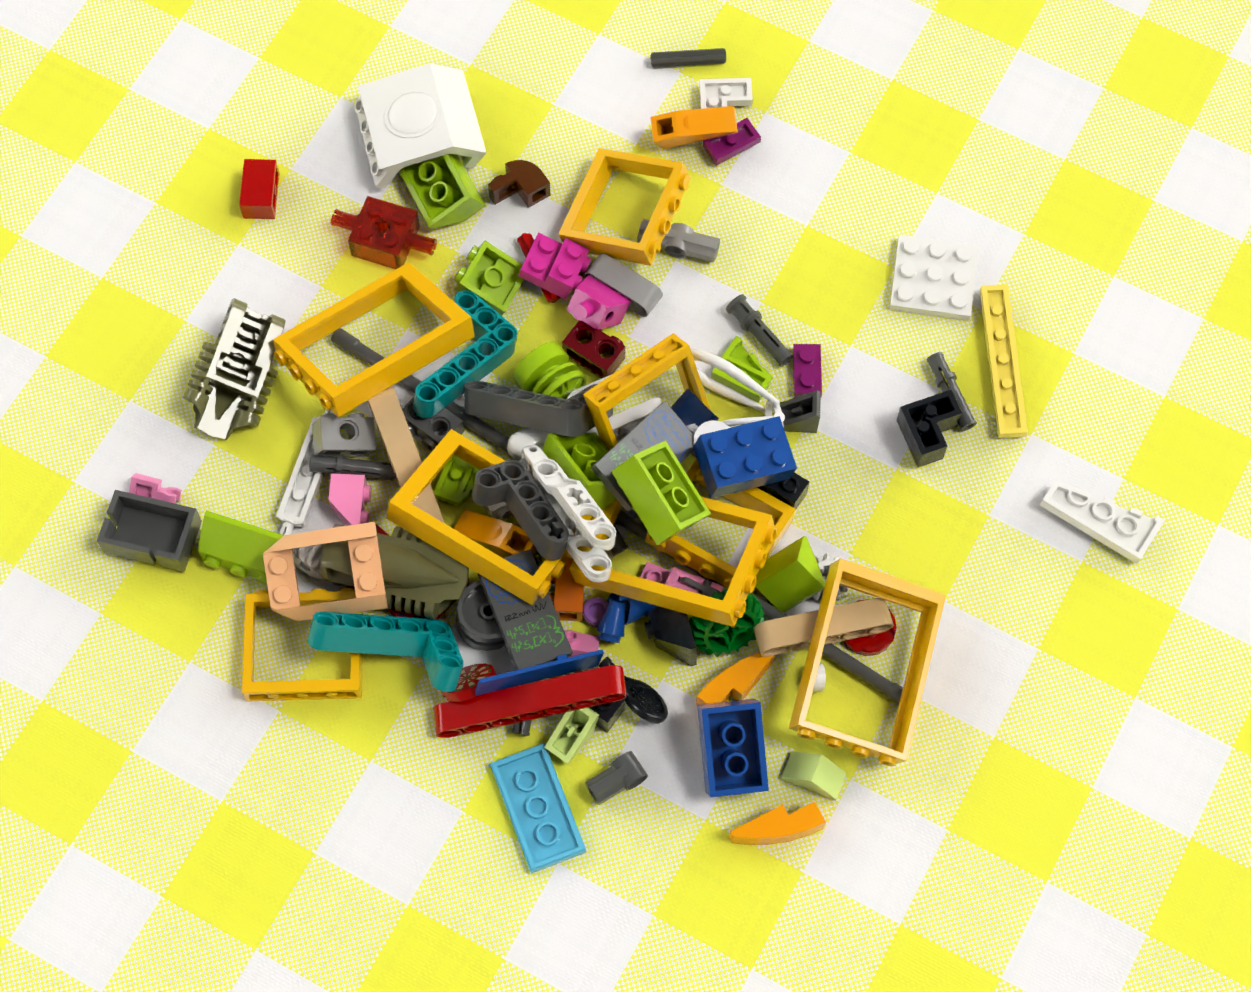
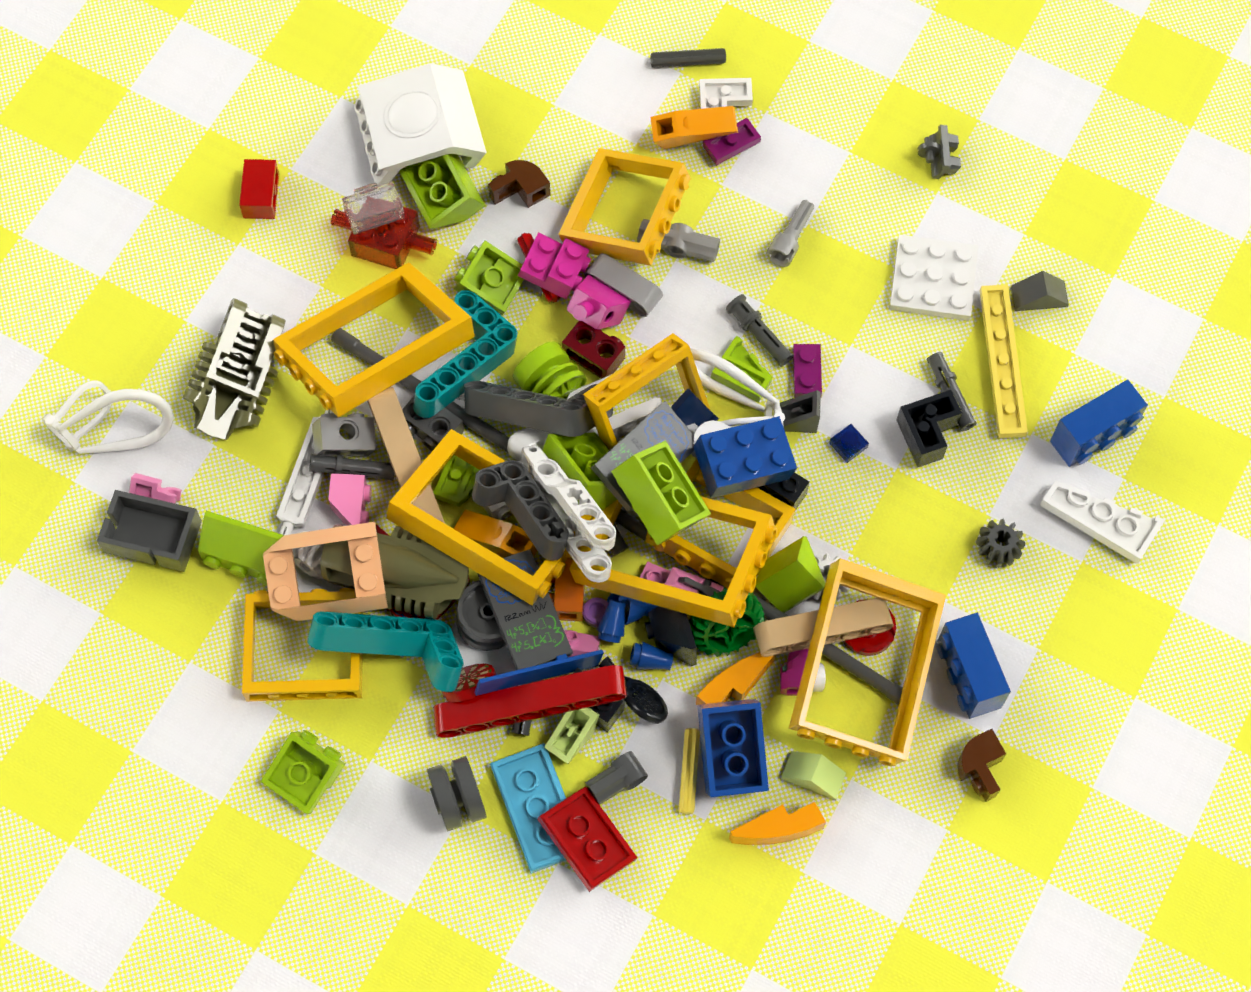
(104, 402): none -> white animal
(303, 770): none -> lime plate
(372, 207): none -> clear piece
(456, 793): none -> dark grey wheel
(587, 838): none -> red tile
(649, 657): none -> blue cone
(689, 771): none -> light yellow axle
(785, 244): none -> light grey piece
(792, 672): none -> dark pink rock
(849, 443): none -> clear blue plate
(937, 152): none -> dark grey hips
(972, 666): none -> blue brick
(977, 758): none -> reddish brown brick
(1005, 534): none -> dark grey gear
(1039, 292): none -> dark grey slope
(1099, 424): none -> blue brick

